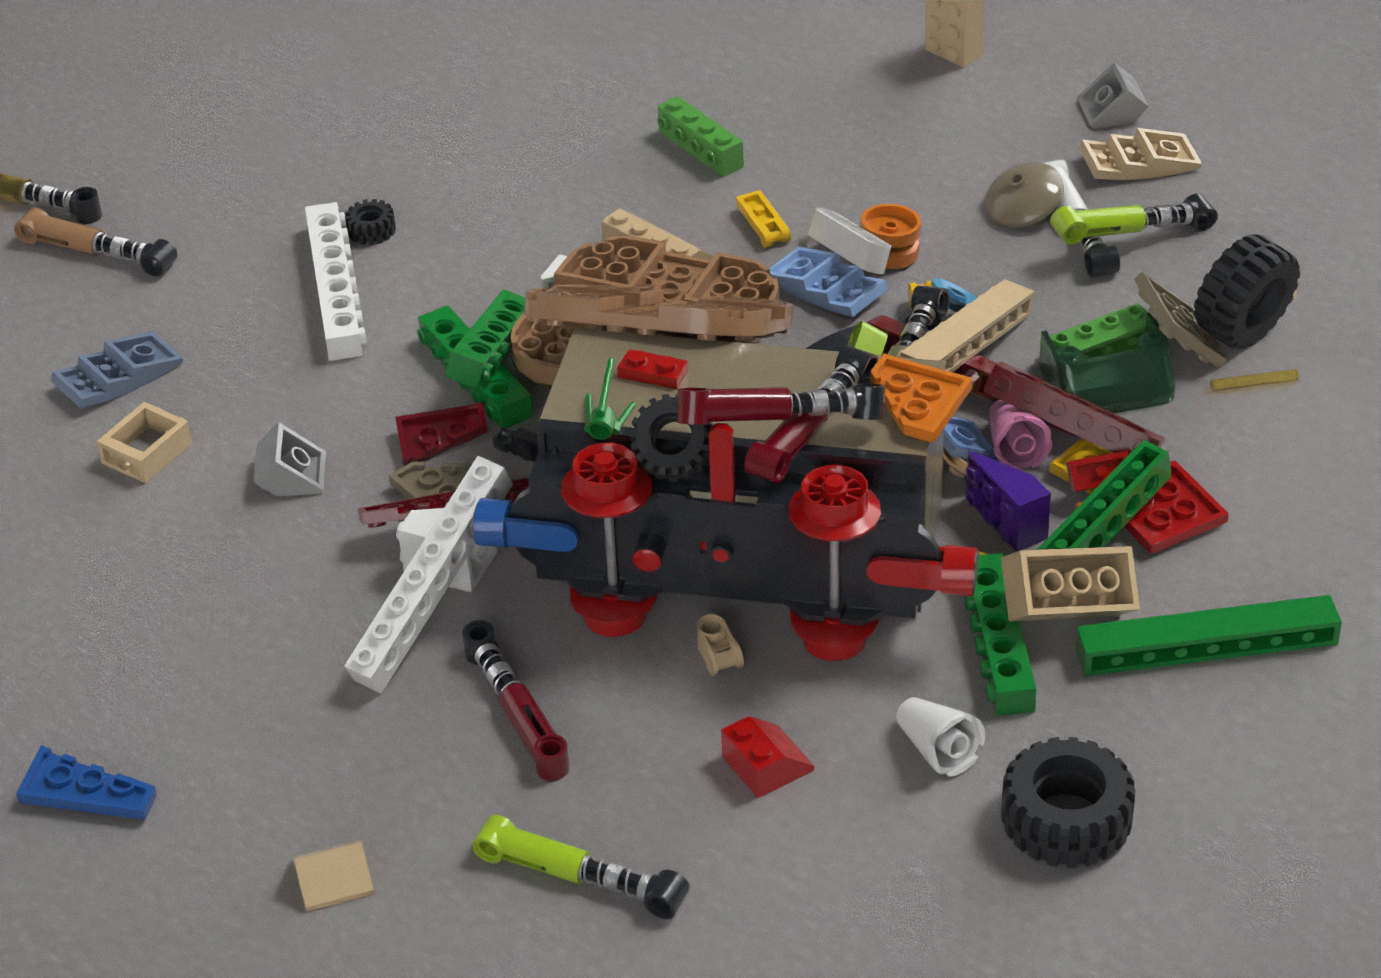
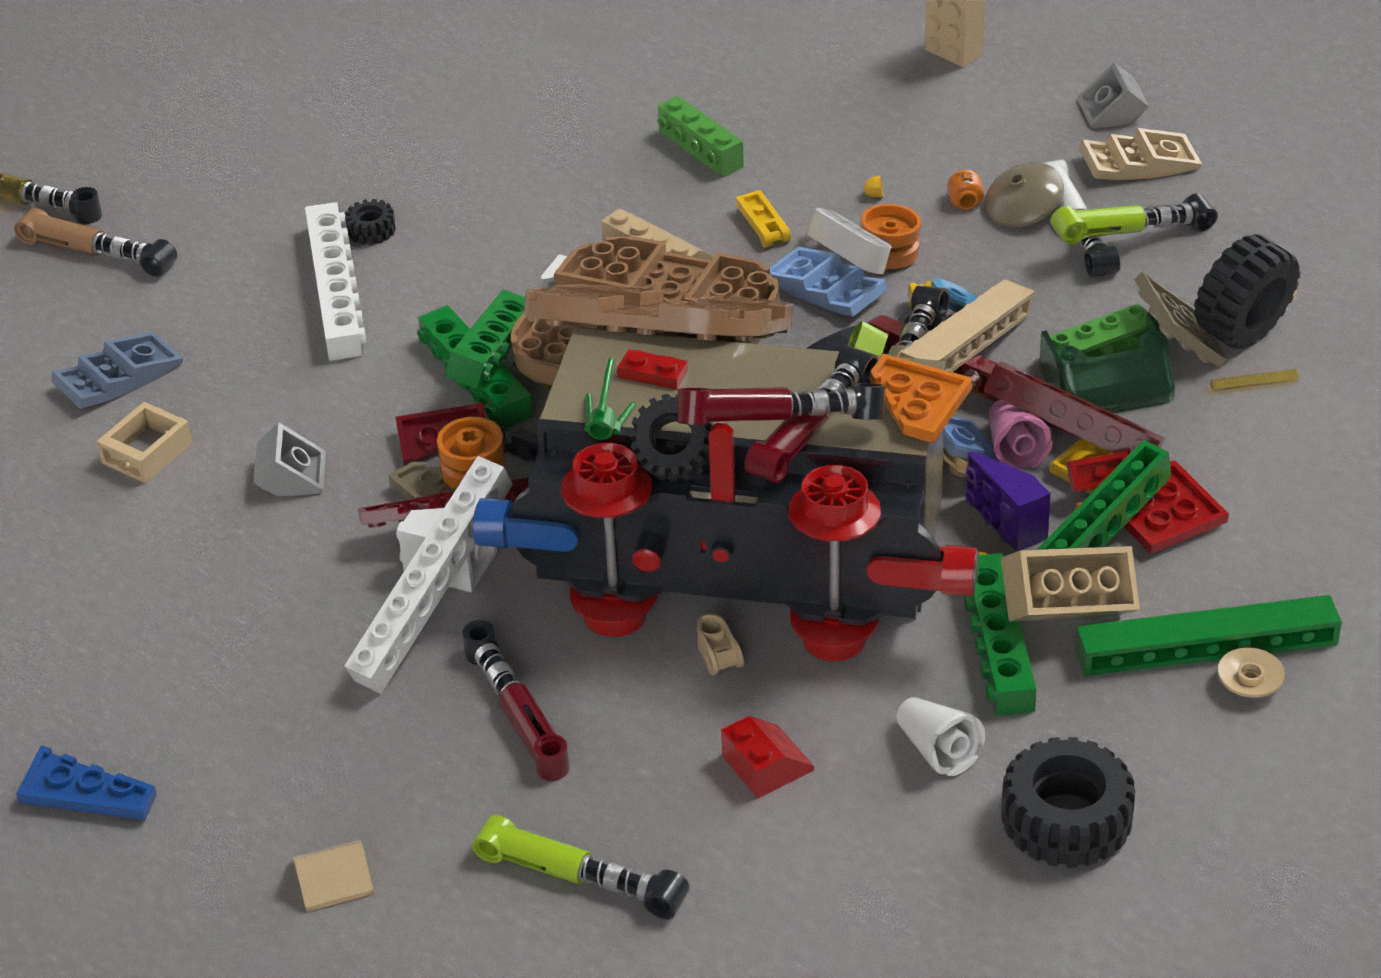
(465, 440): none -> orange wheel
(873, 187): none -> yellow hinge
(965, 189): none -> orange head
(1251, 672): none -> tan dish

